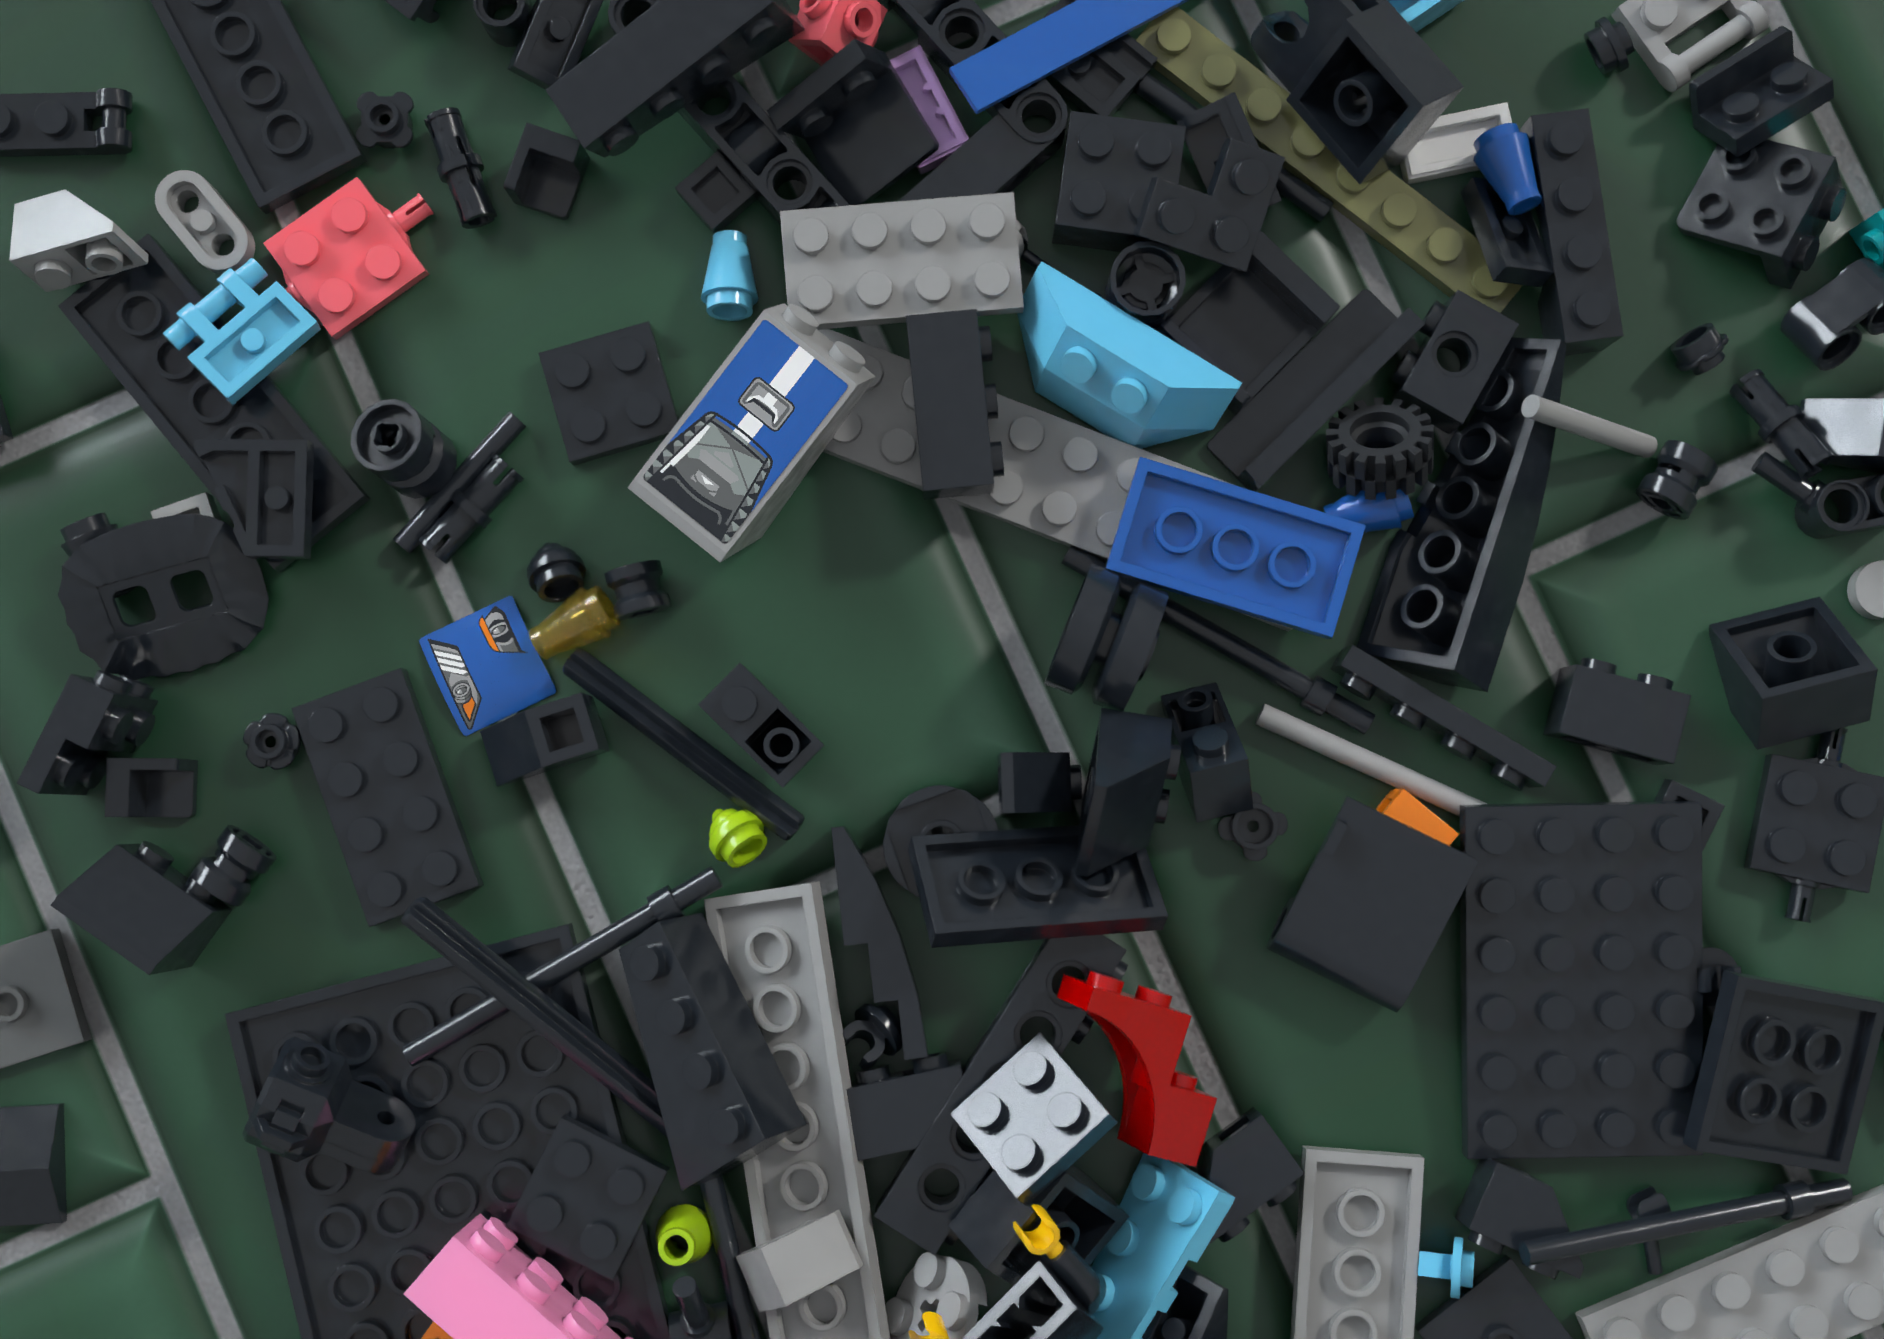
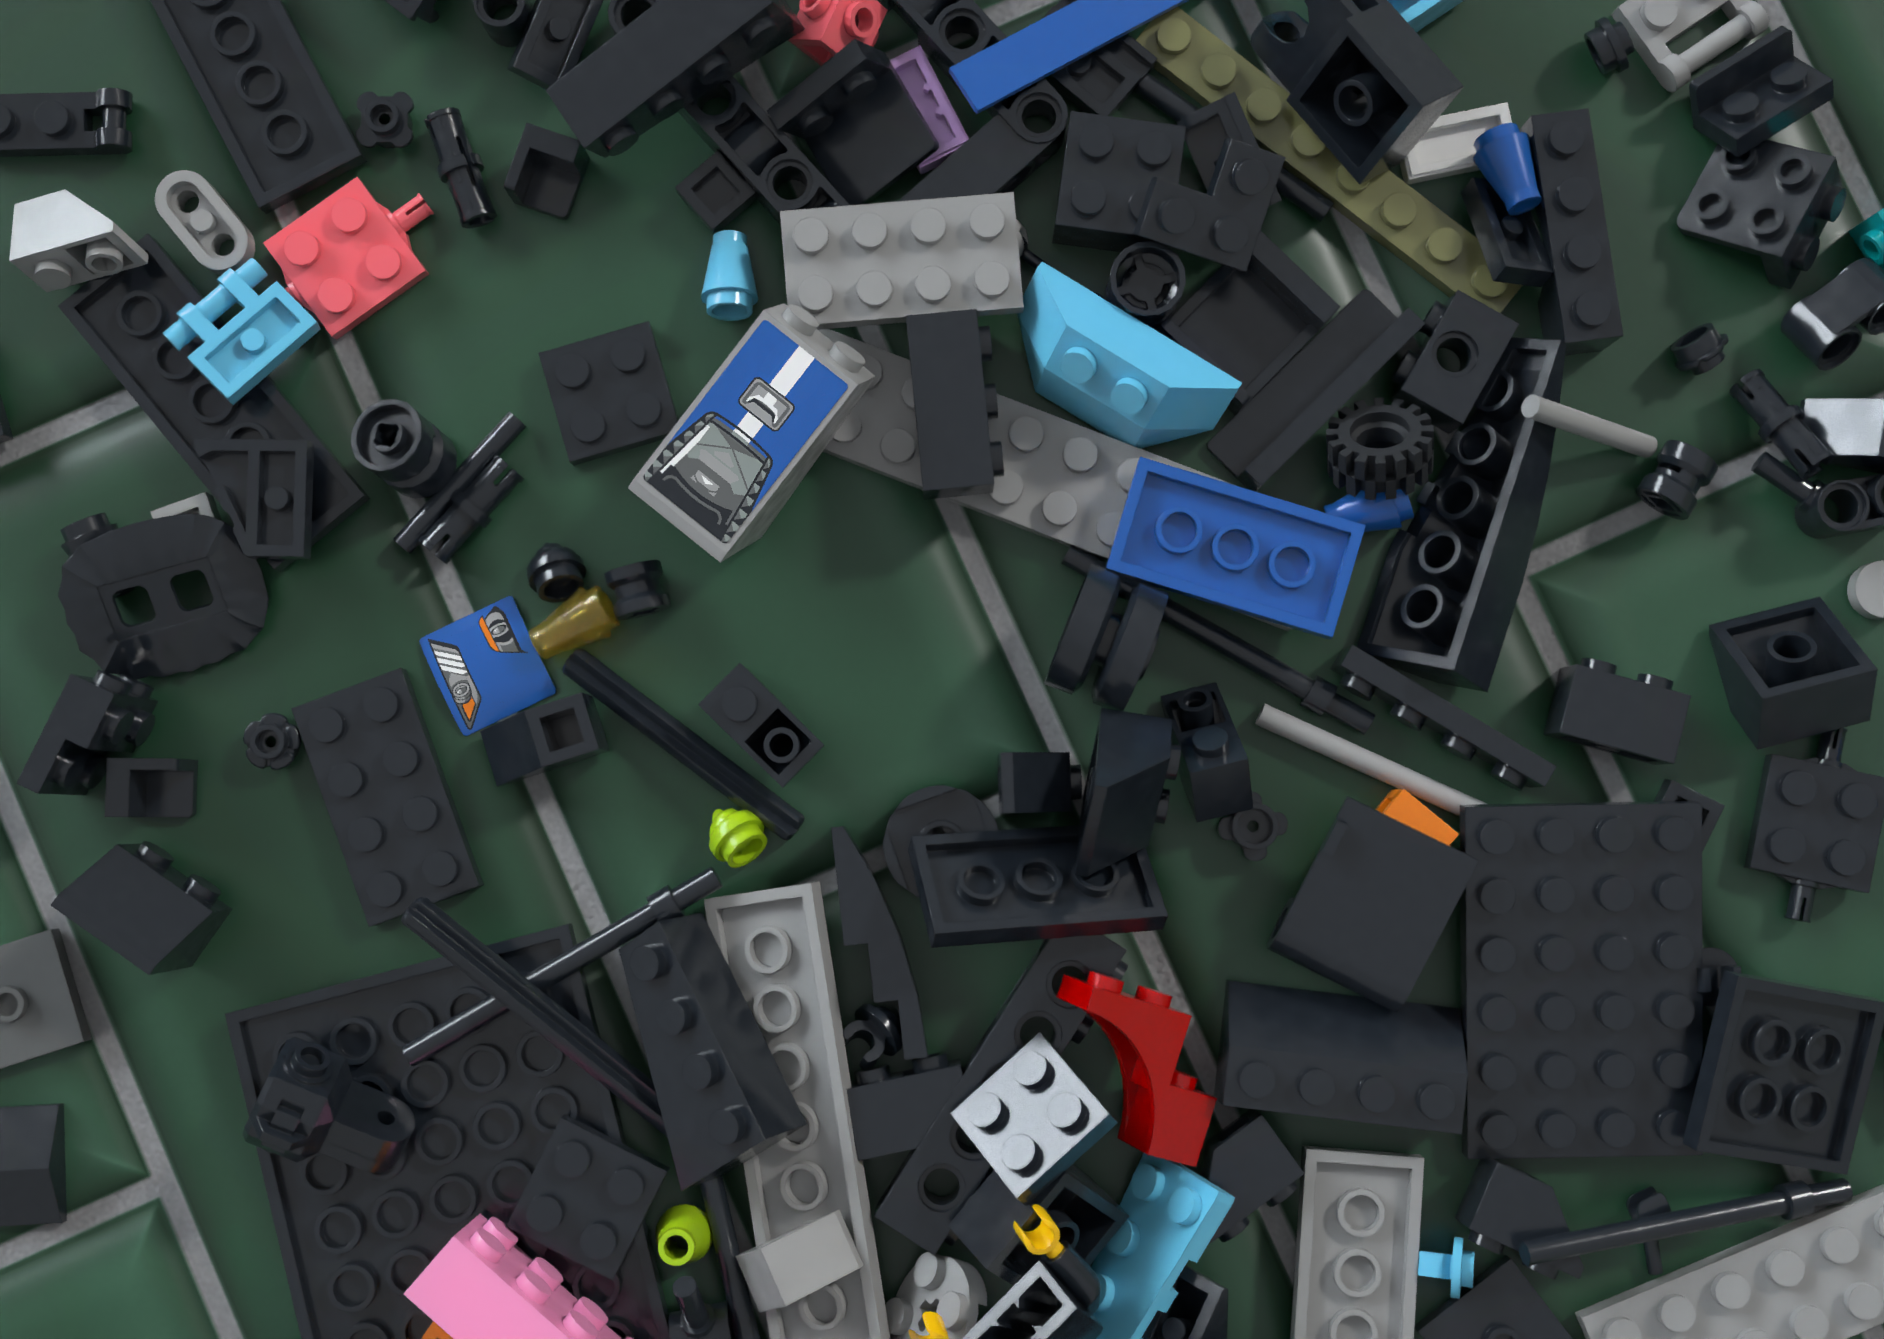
(236, 861): black wheel -> none
(1341, 1057): none -> black slope

